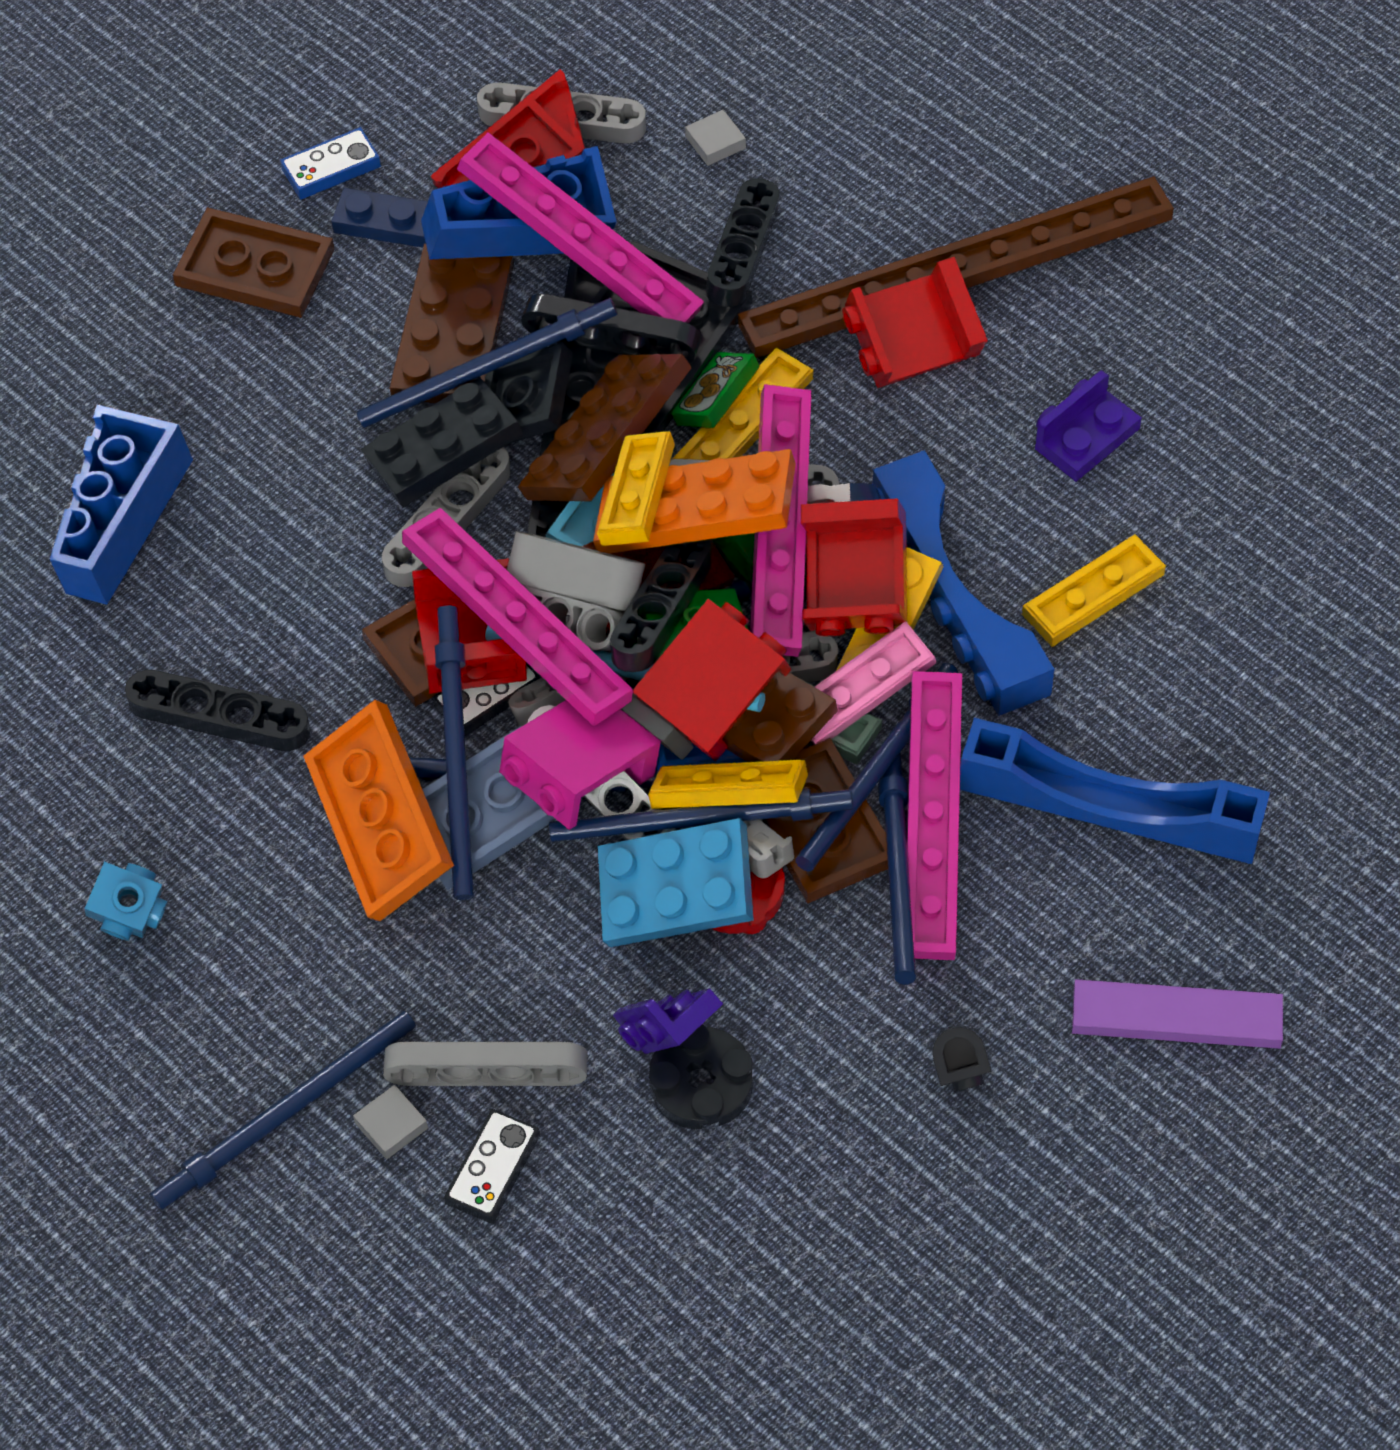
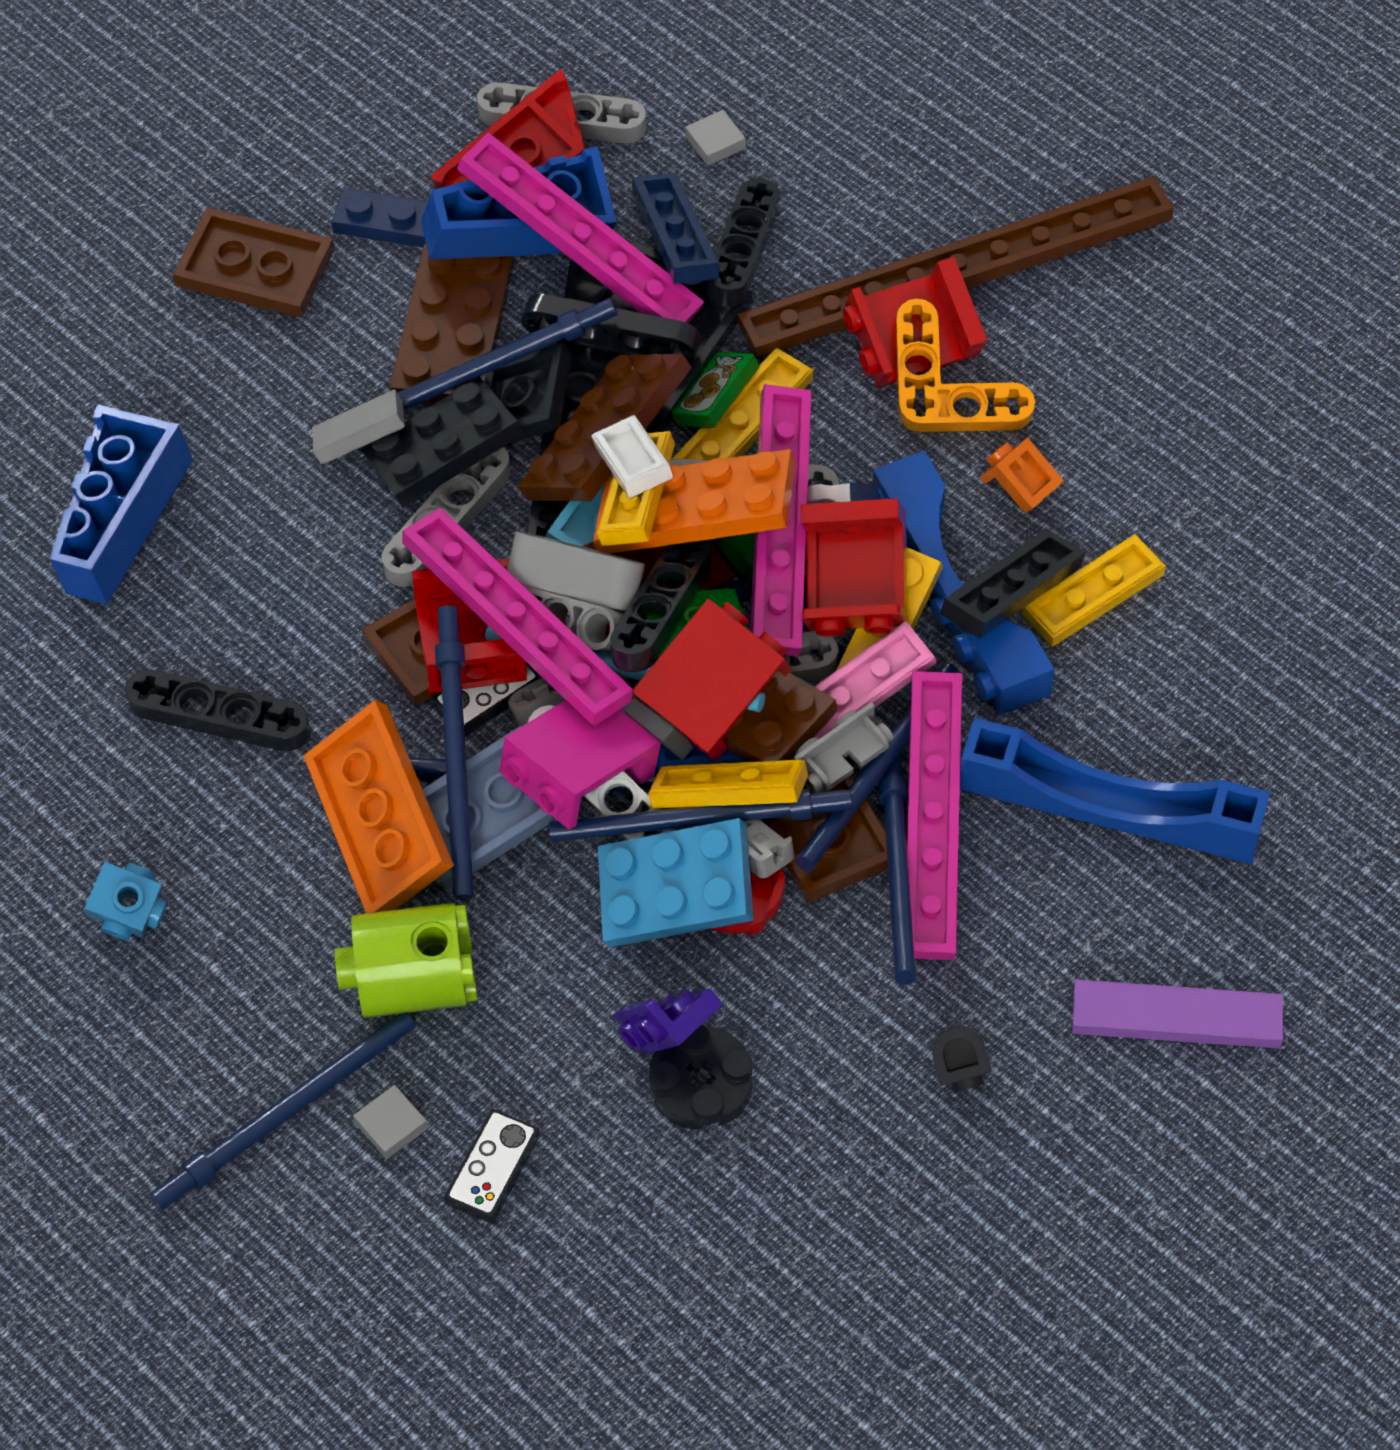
(330, 163): tile -> none
(358, 427): none -> light grey tile
(409, 960): none -> lime cylinder
(485, 1063): light grey beam -> none
(632, 456): none -> white tile
(675, 228): none -> dark blue plate
(851, 736): none -> light grey hinge
(941, 397): none -> light orange beam
(1012, 583): none -> black plate
(1022, 473): none -> orange bracket
(1084, 427): dark purple bracket -> none

